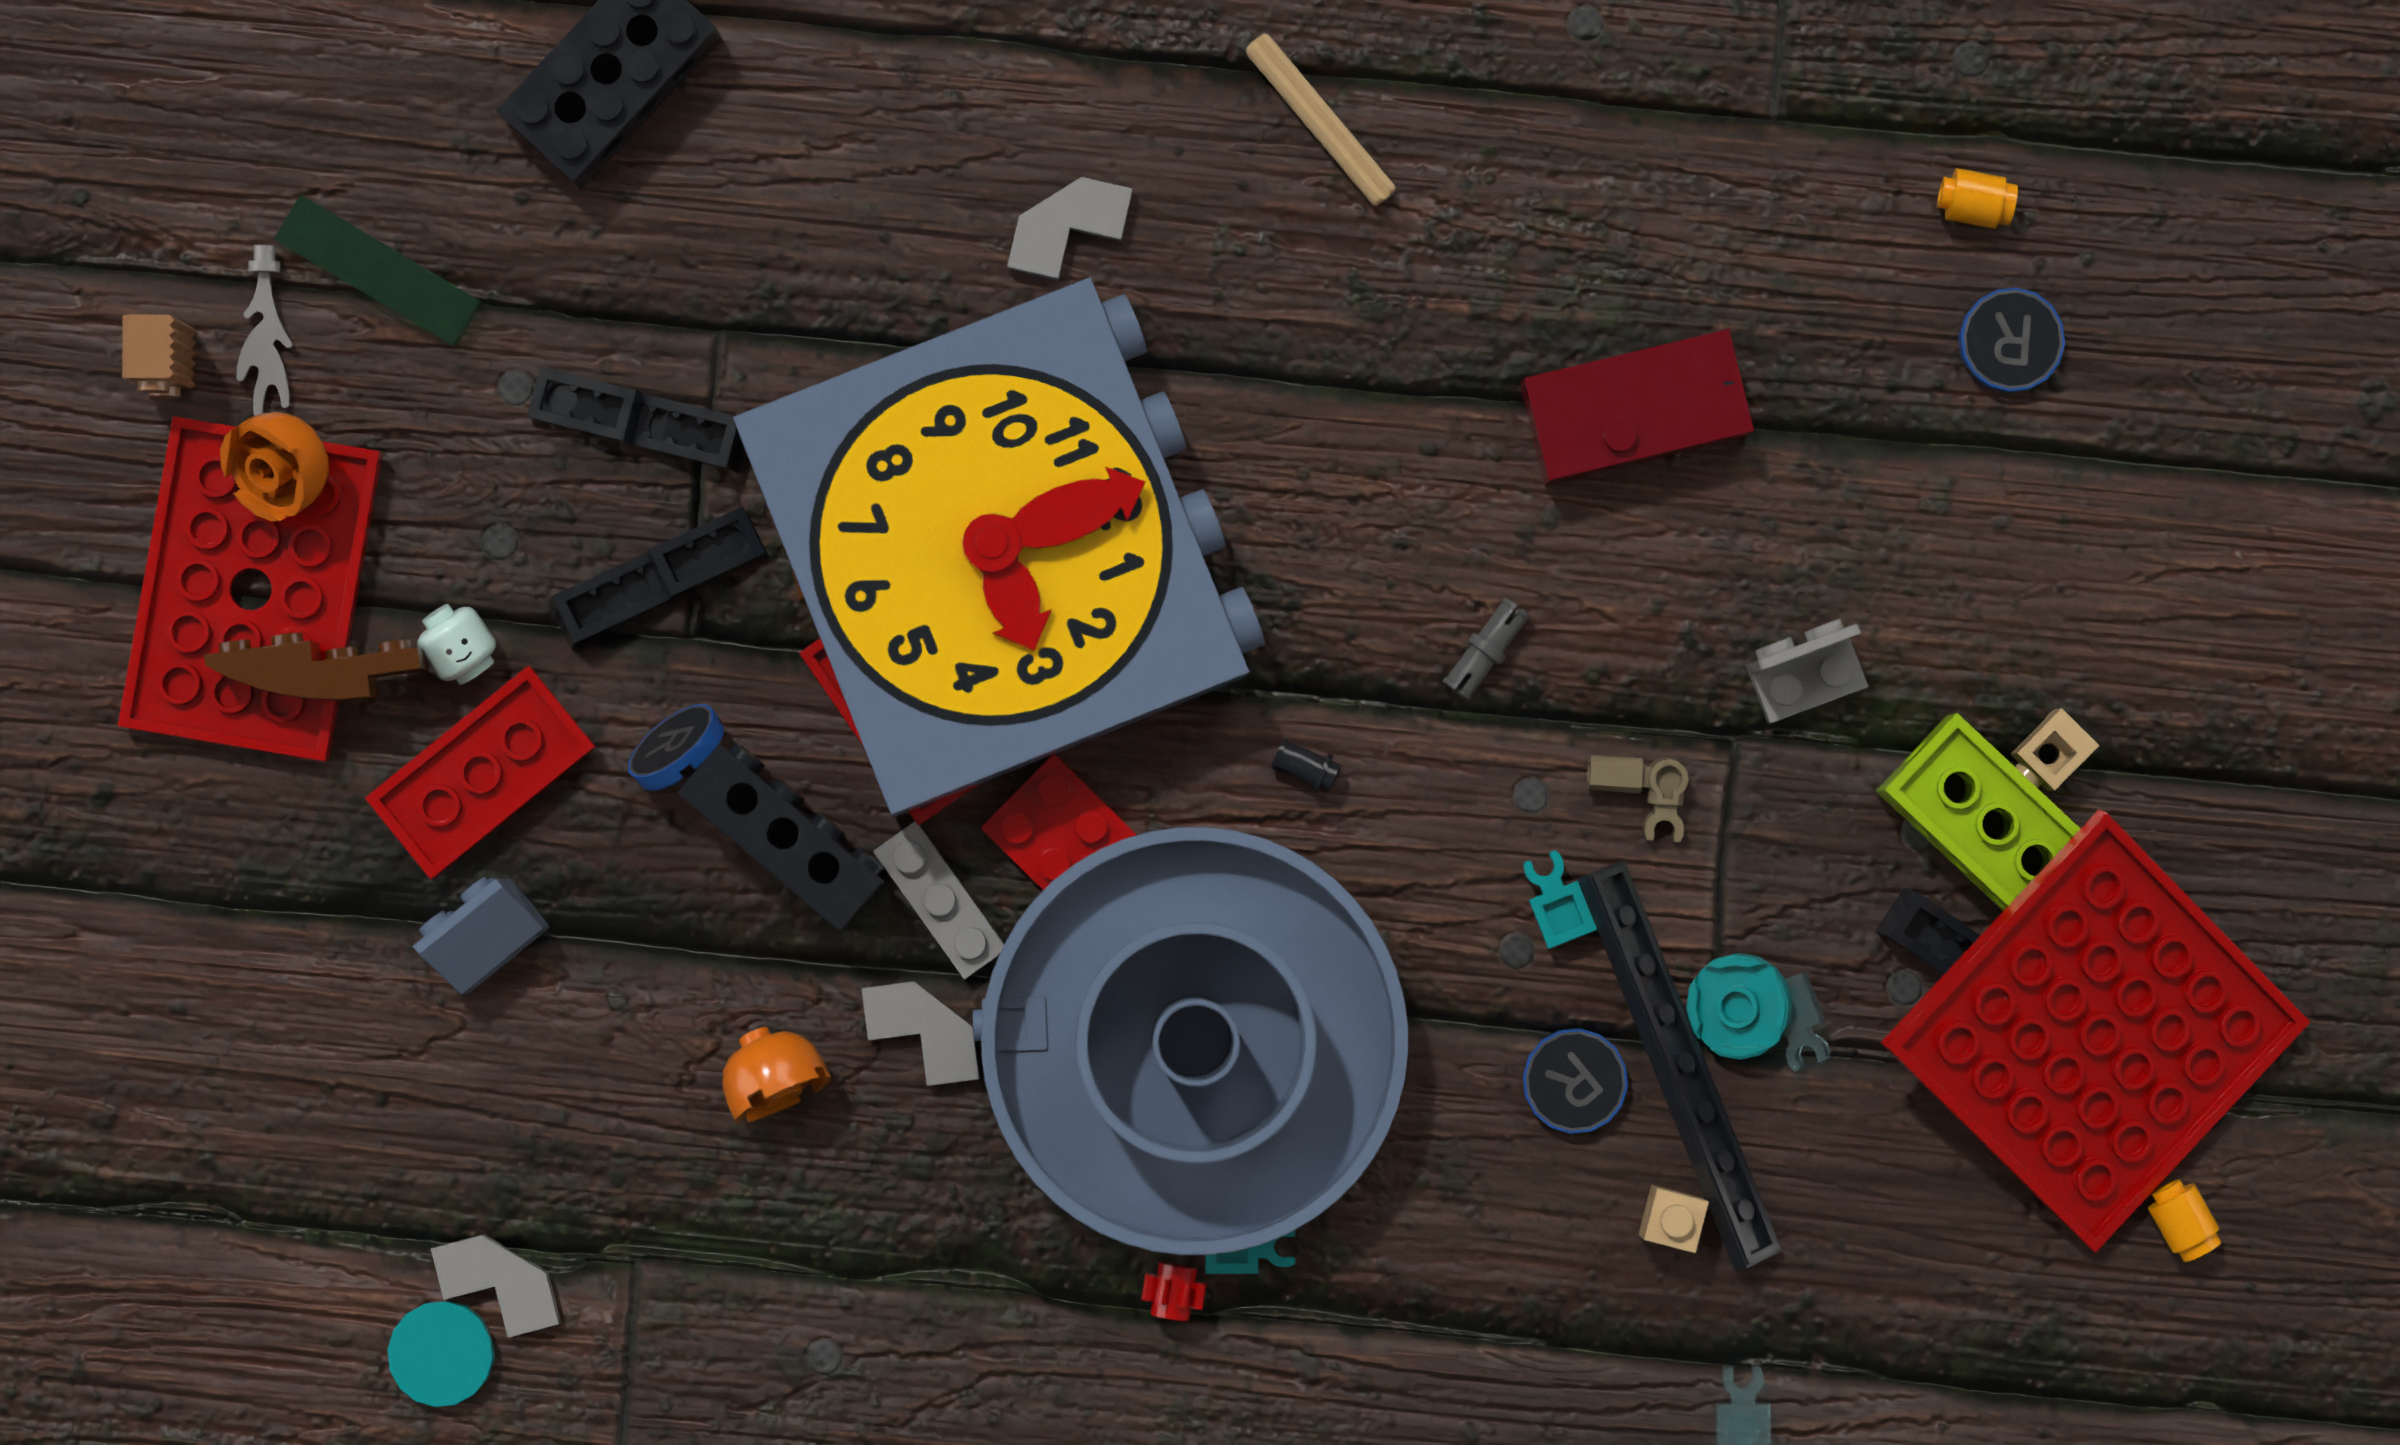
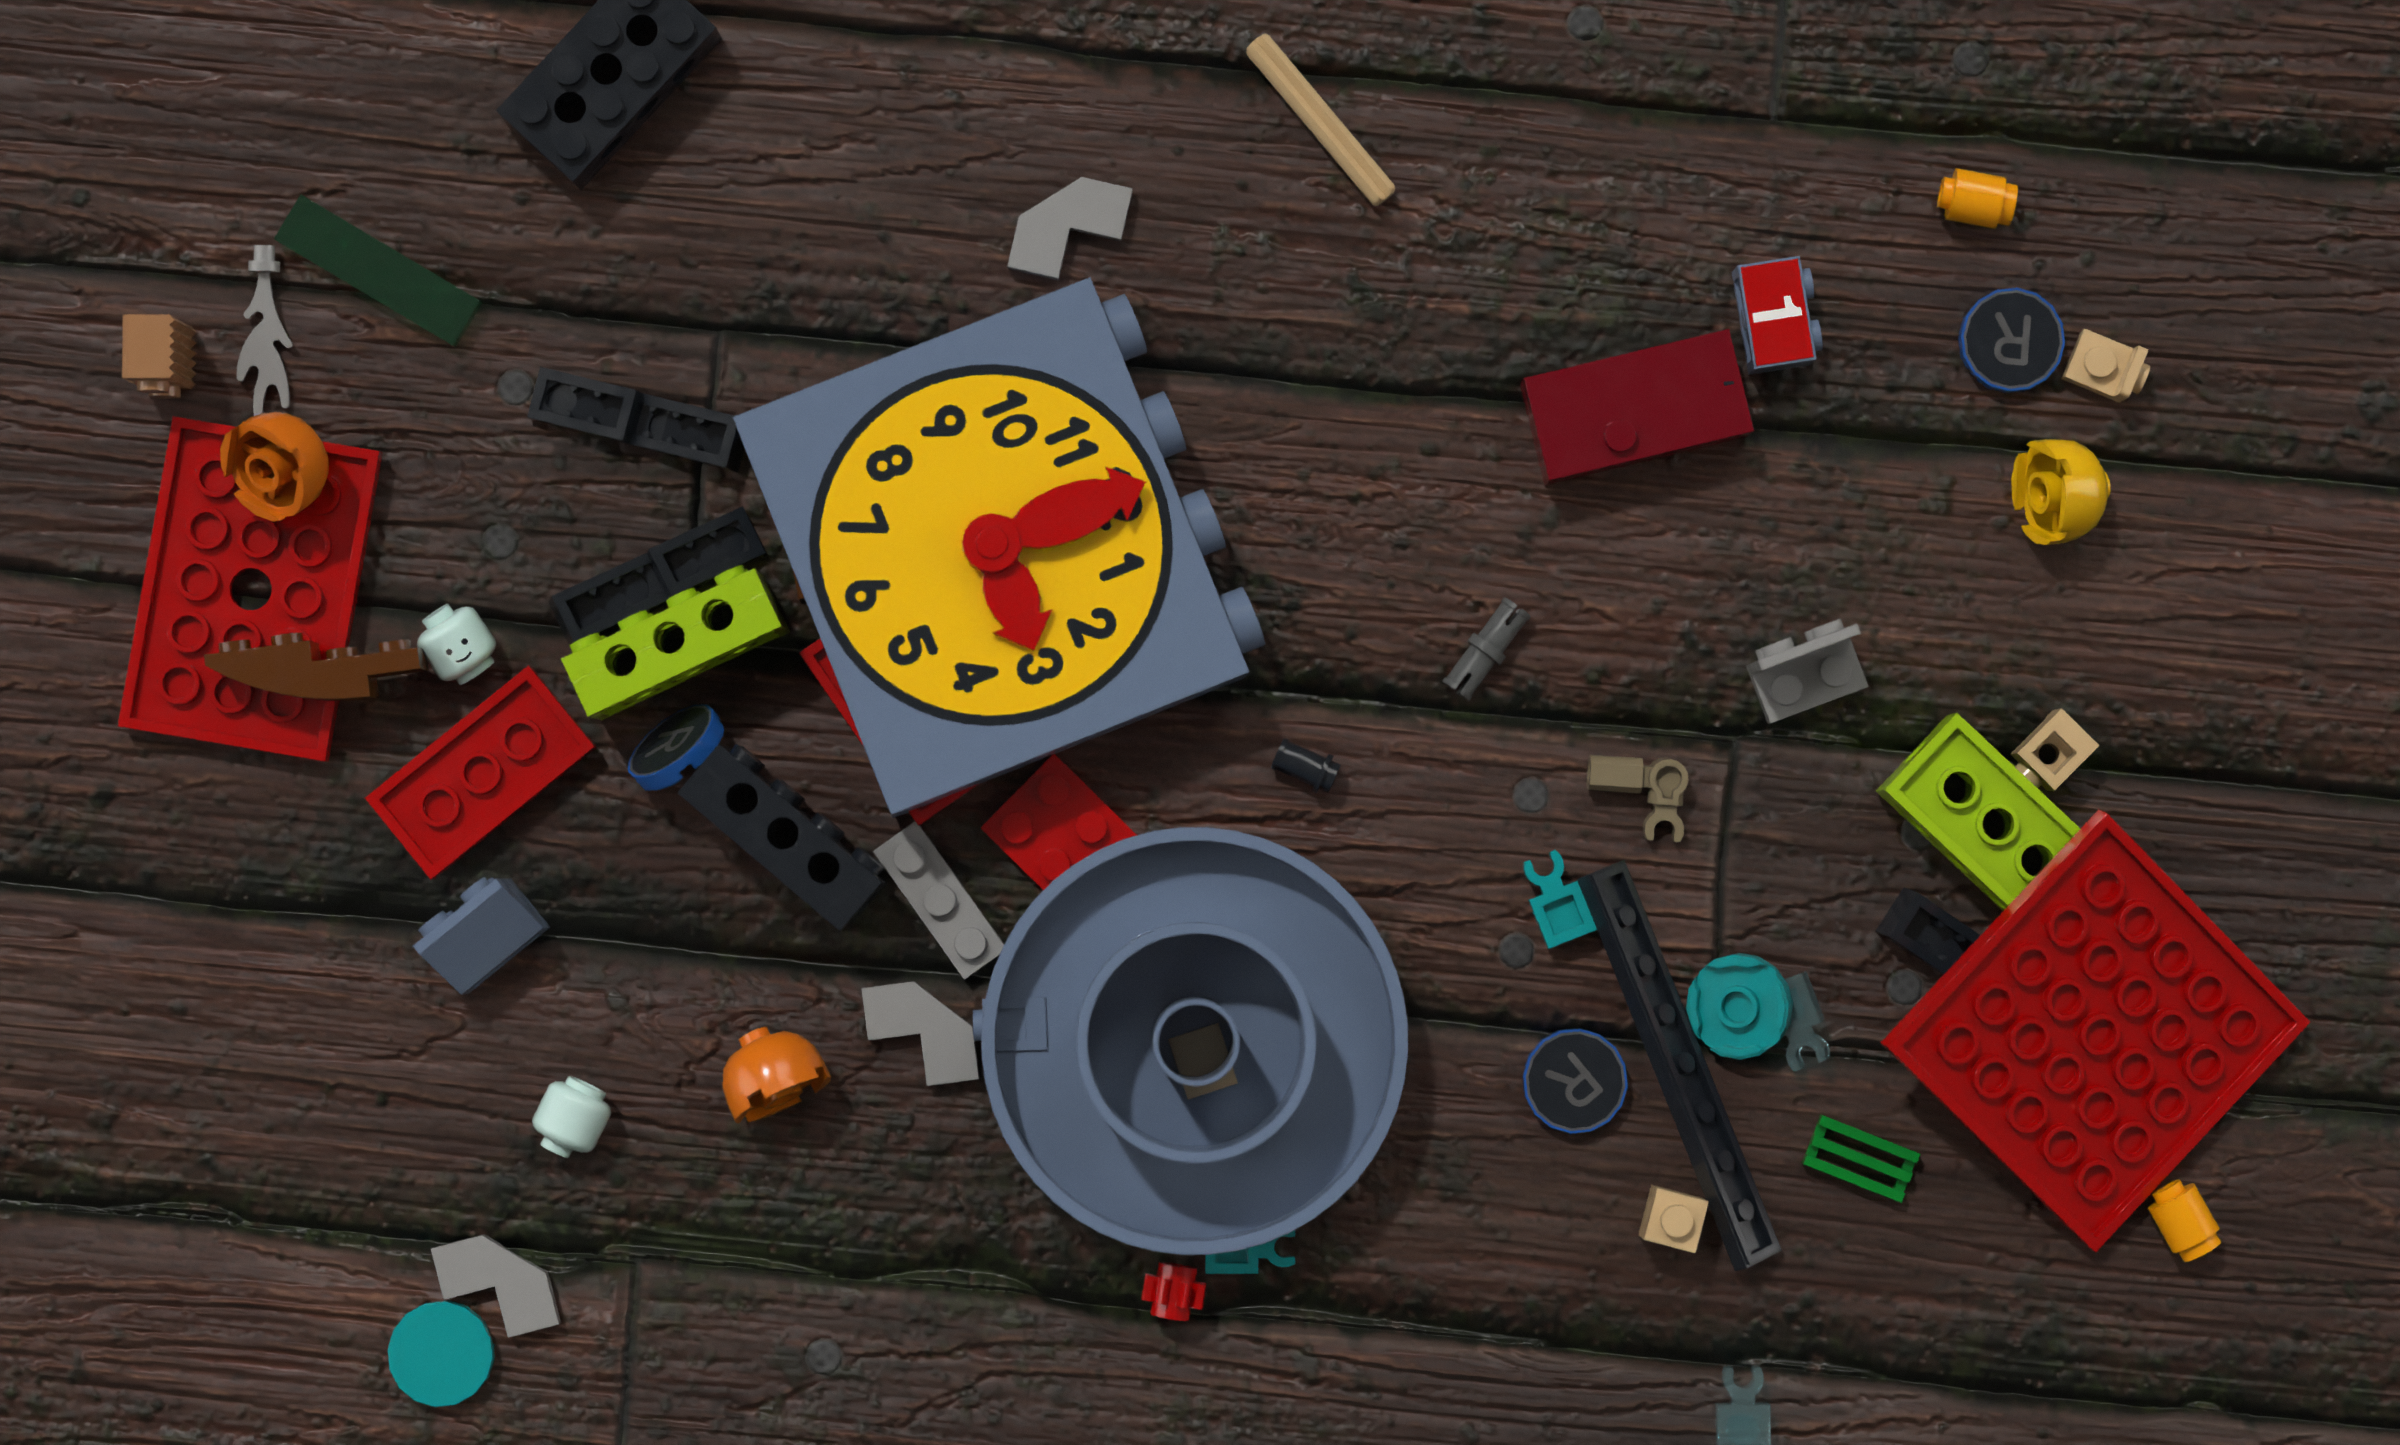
(571, 1116): none -> light aqua head
(595, 657): none -> lime brick
(1200, 1054): none -> tan brick
(1776, 314): none -> red brick
(1903, 1175): none -> green tile
(2060, 490): none -> yellow cylinder
(2106, 366): none -> tan bracket

